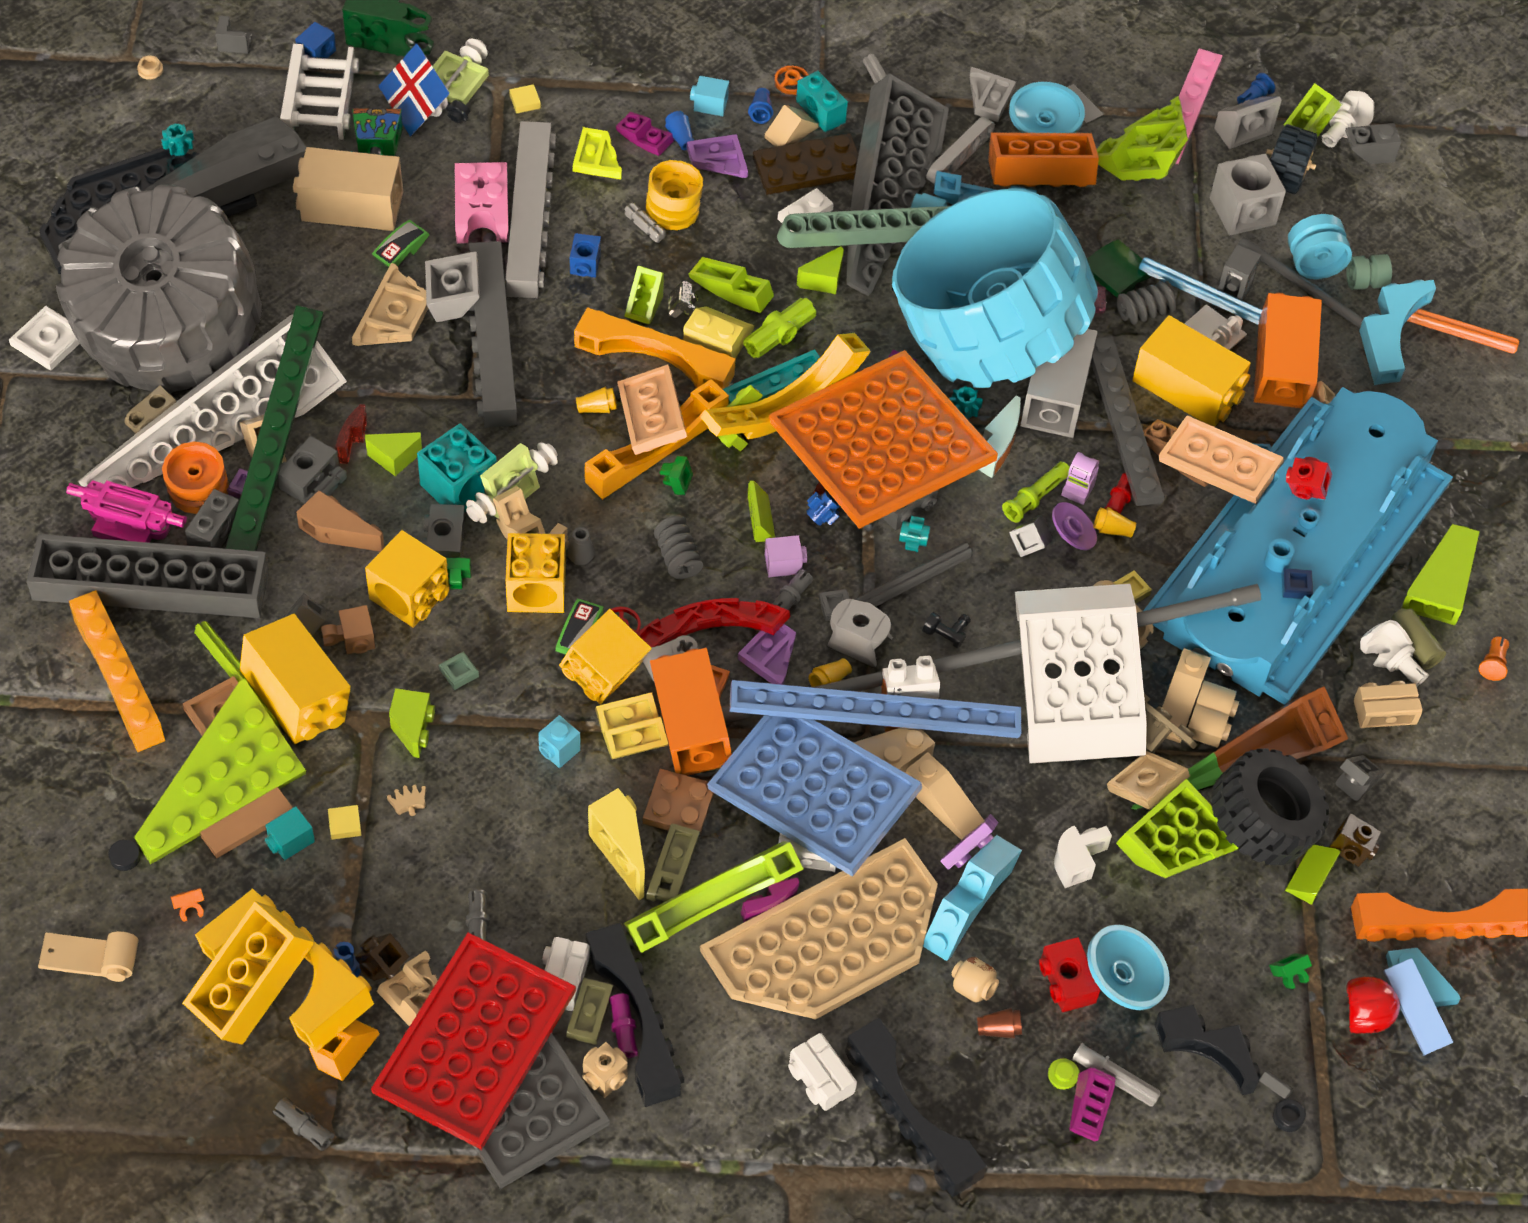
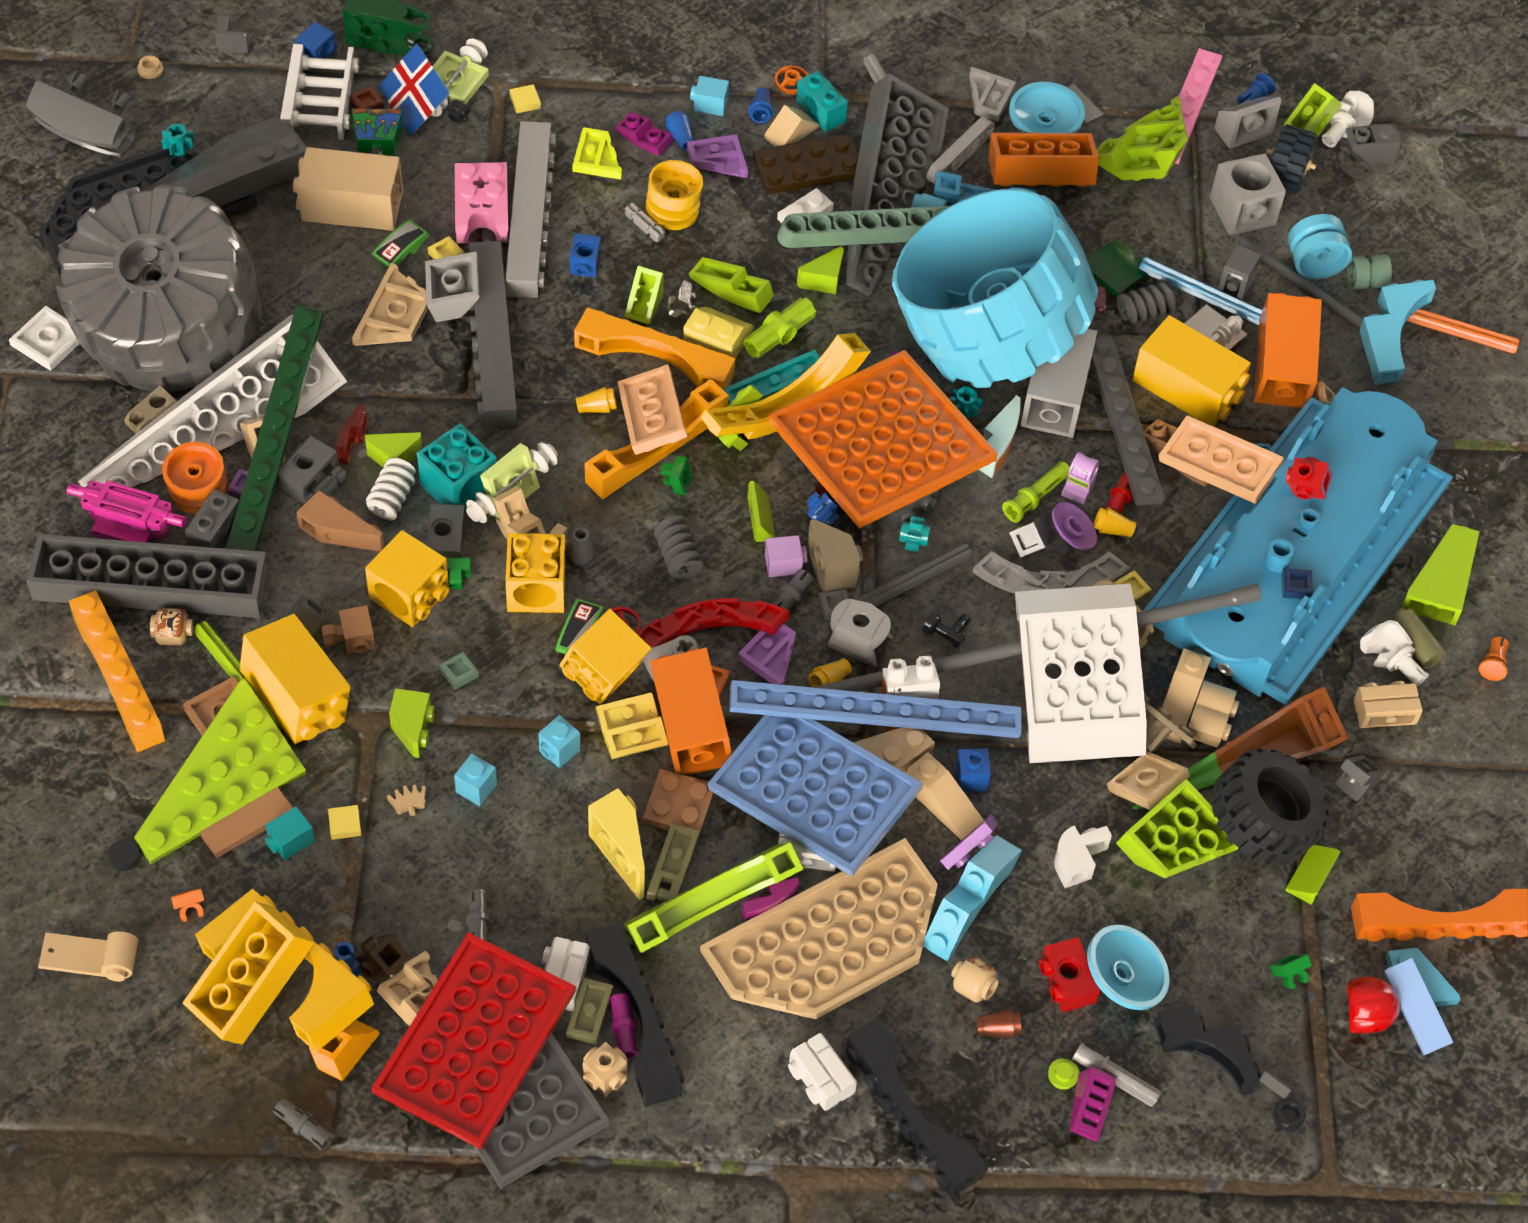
(82, 120): none -> piece
(171, 626): none -> tan head
(366, 99): none -> copper tile
(391, 488): none -> white piece
(444, 248): none -> light yellow tile
(475, 780): none -> medium azure brick
(833, 557): none -> dark tan slope
(973, 769): none -> blue brick
(1015, 578): none -> light grey tile
(1356, 840): dark brown brick -> none

